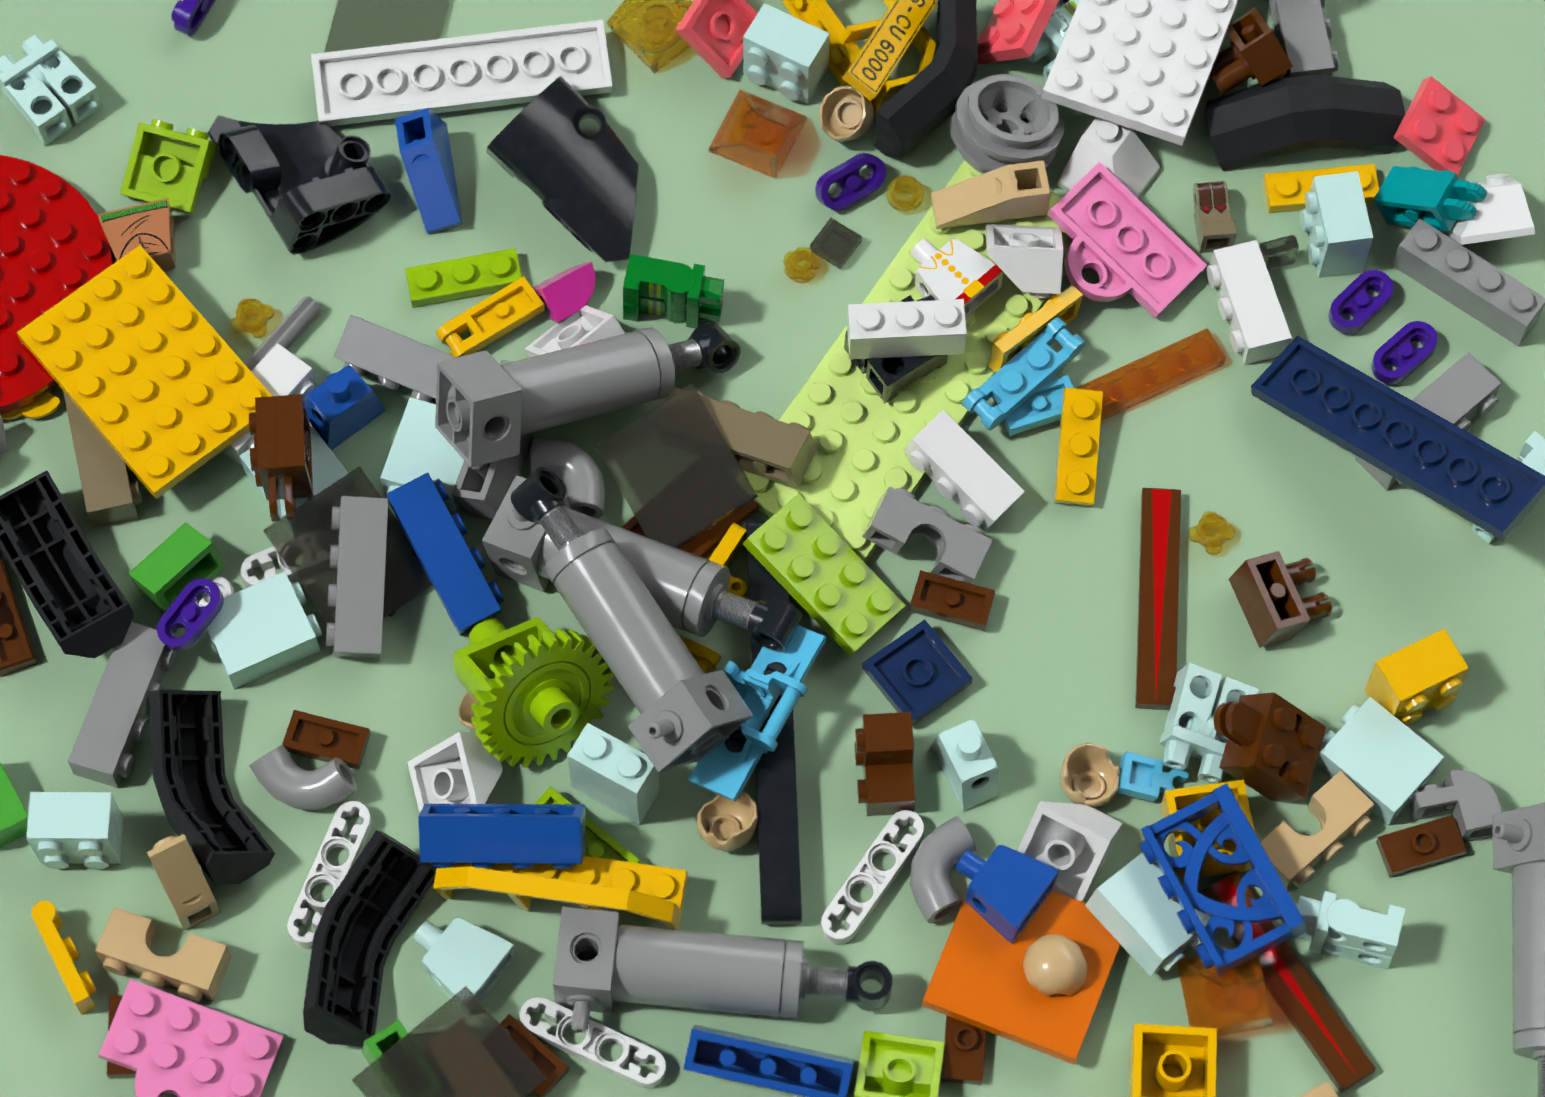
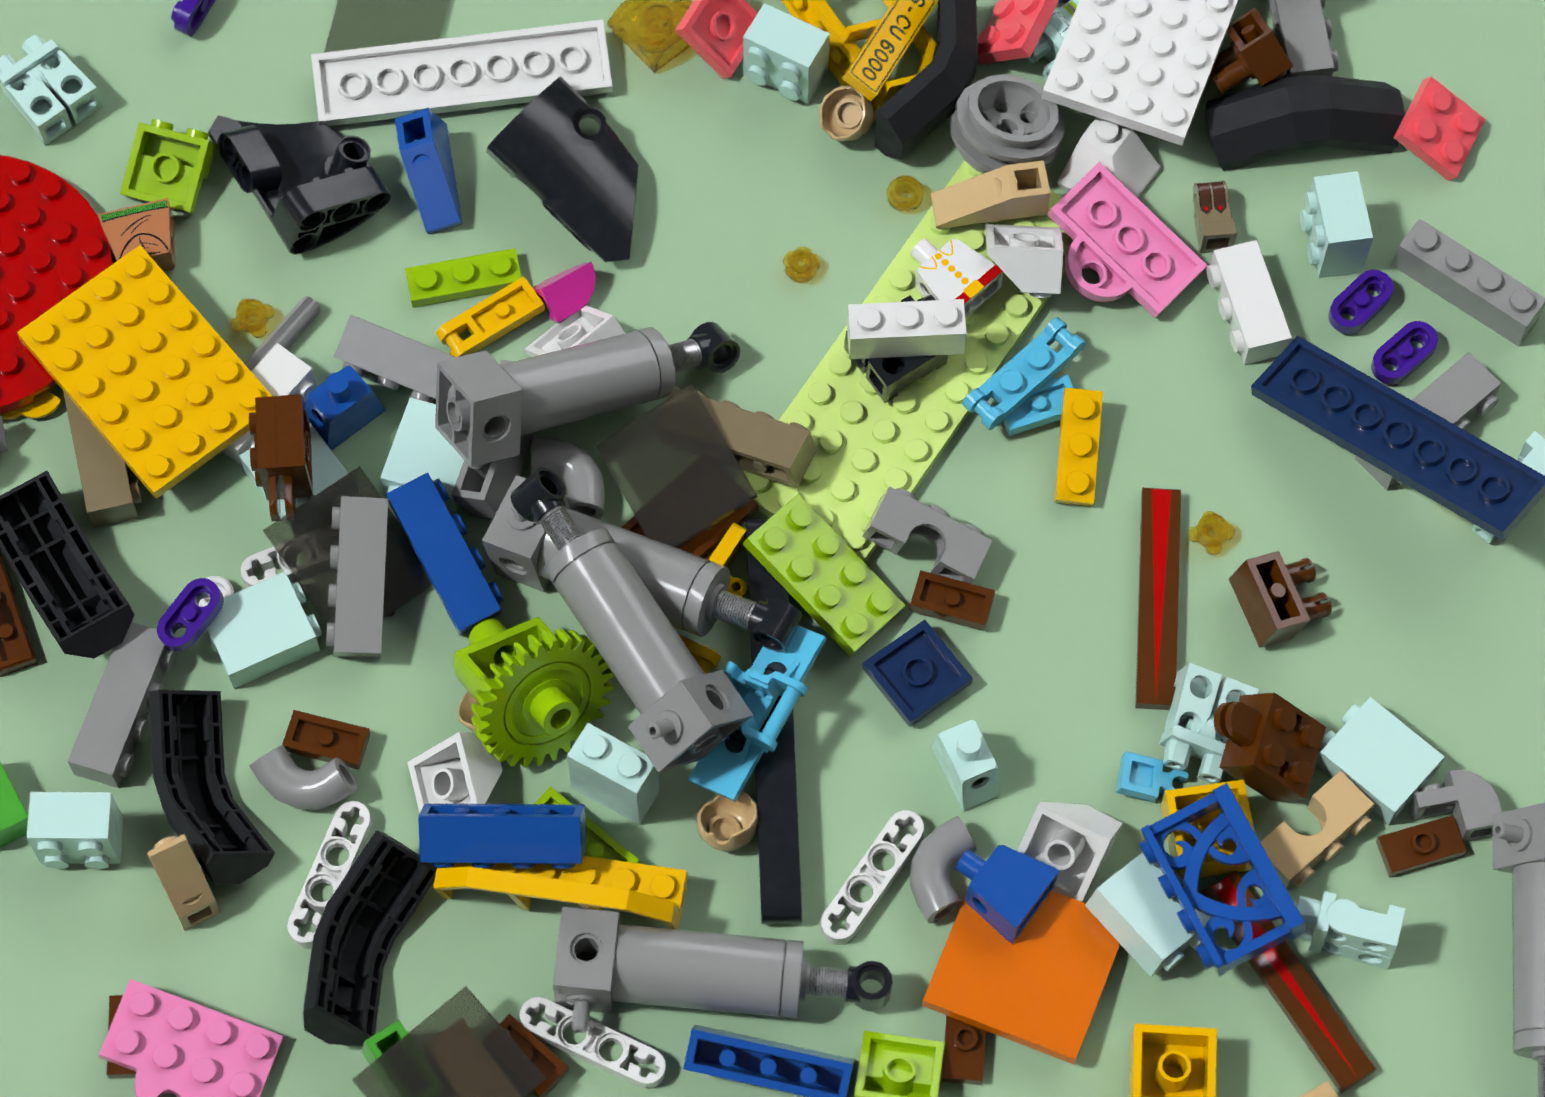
(64, 953): yellow plate -> none
(174, 564): bright green piece -> none
(192, 970): tan arch -> none
(463, 957): light aqua torso -> none
(671, 291): green hips -> none
(757, 134): clear orange slope -> none
(835, 243): clear smoke tile -> none
(849, 184): dark purple plate -> none
(886, 753): reddish brown brick -> none
(962, 471): white brick -> none
(1032, 324): yellow plate -> none
(1055, 965): tan hair -> none
(1089, 775): tan hair -> none
(1157, 373): clear orange plate -> none
(1227, 1002): clear orange slope -> none
(1279, 252): clear smoke tile -> none
(1287, 189): yellow plate -> none
(1418, 677): yellow brick -> none
(1428, 195): teal hinge -> none
(1499, 216): white slope -> none

